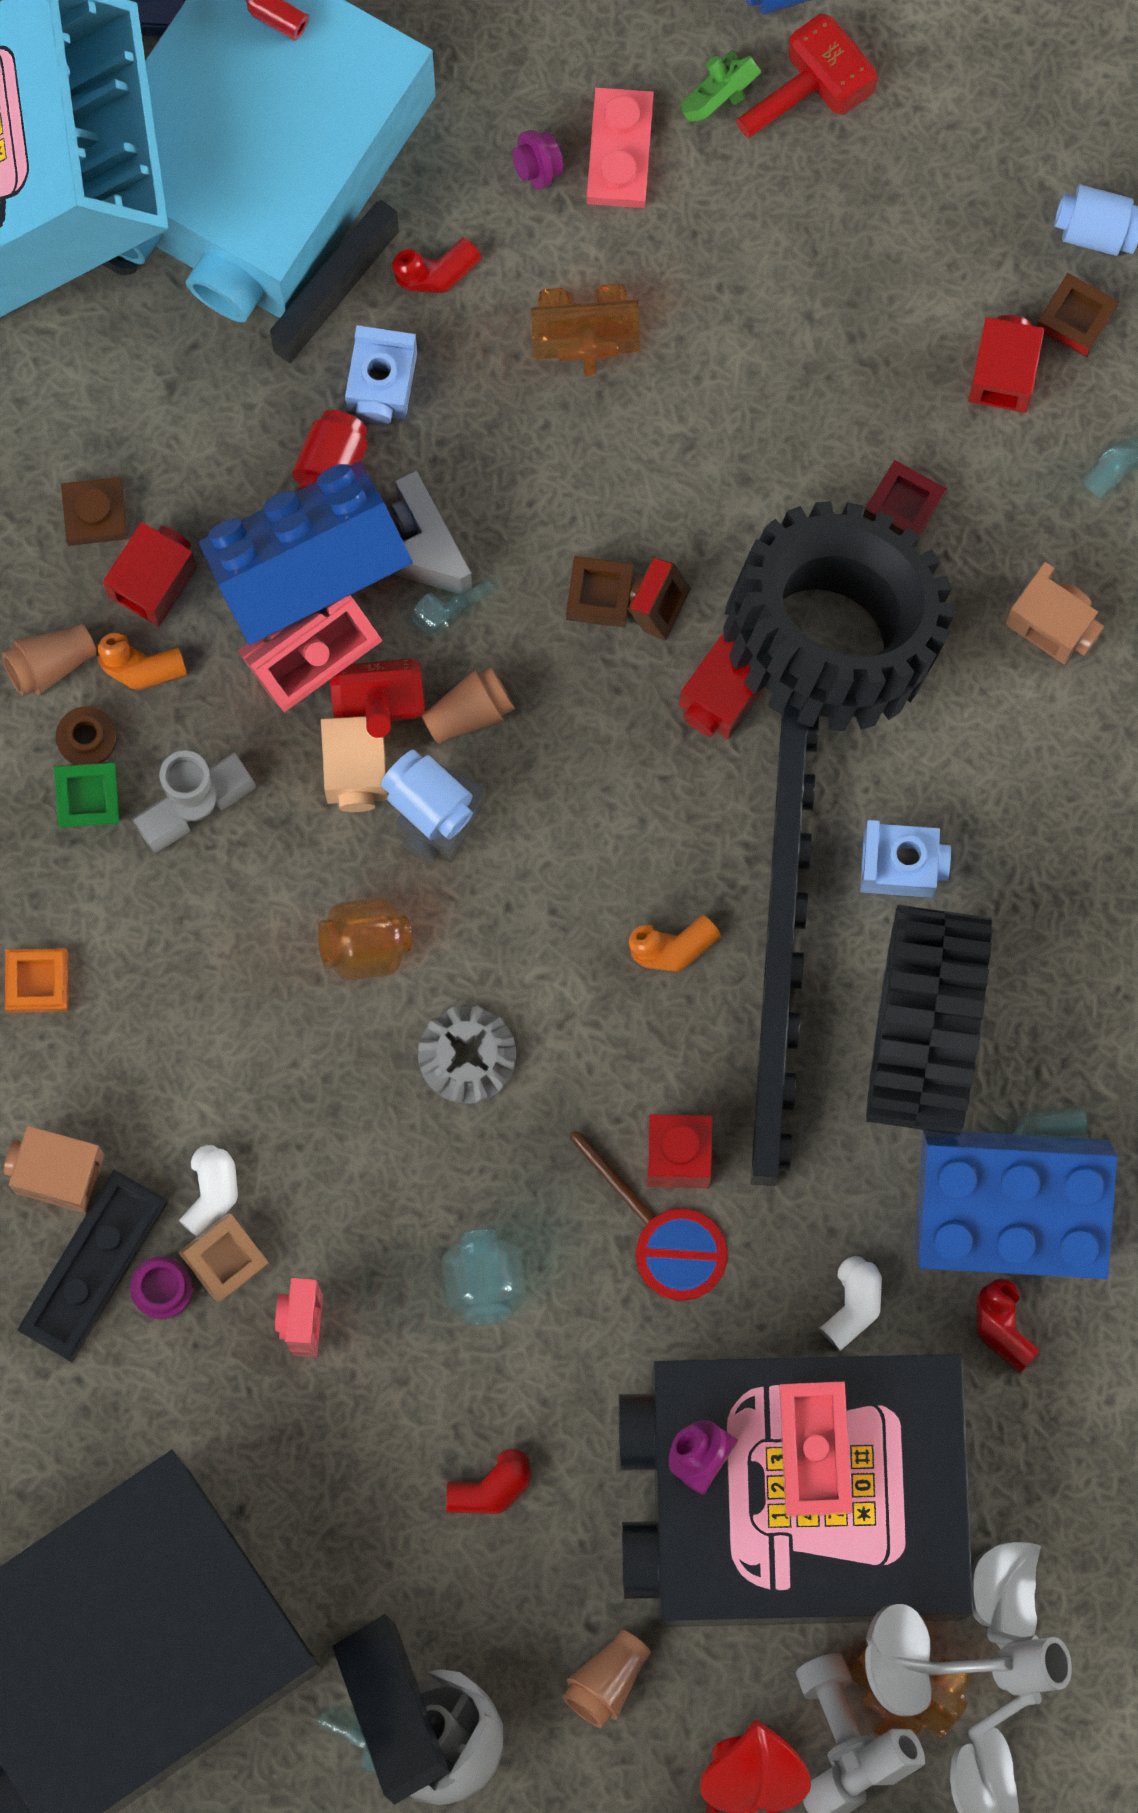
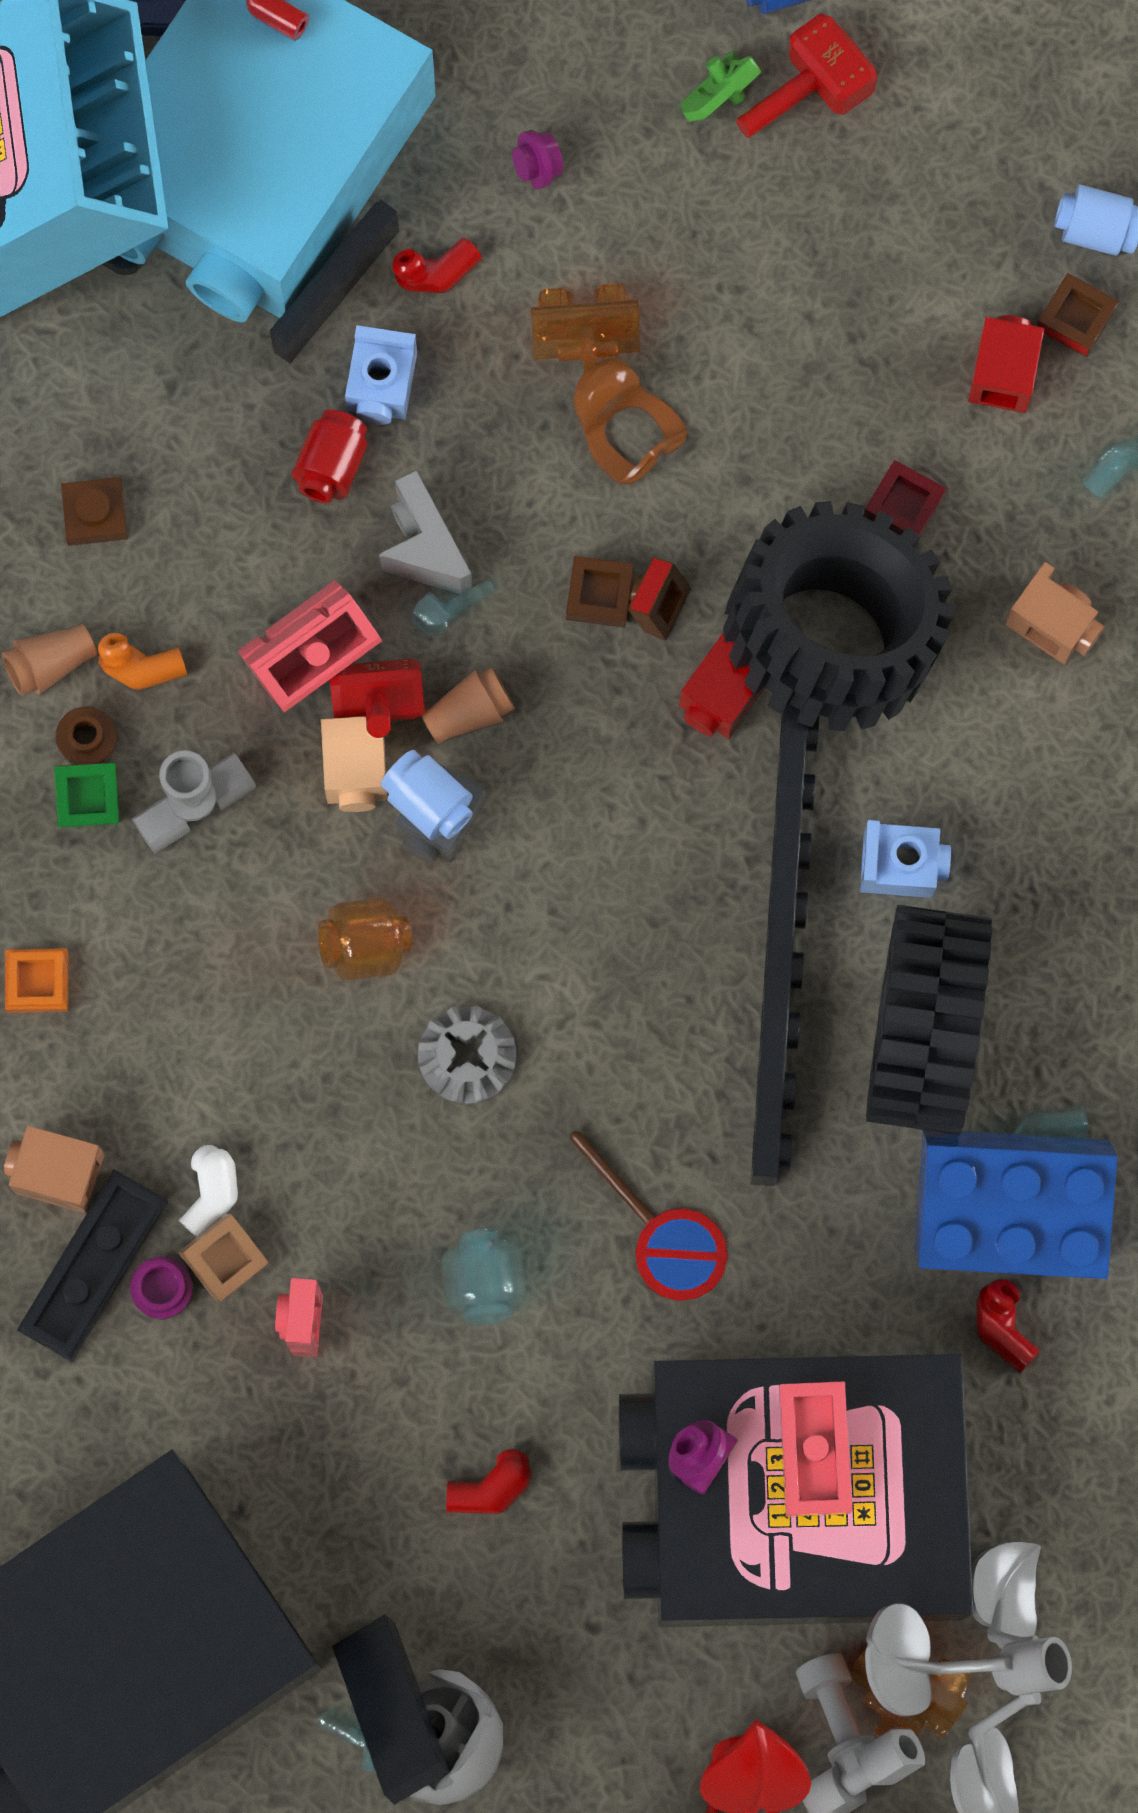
(151, 572): red brick -> none
(304, 551): blue brick -> none
(604, 1682): nougat cone -> none
(605, 391): none -> dark orange piece
(620, 147): coral plate -> none
(671, 951): orange arm -> none
(679, 1151): red brick -> none
(862, 1302): white arm -> none

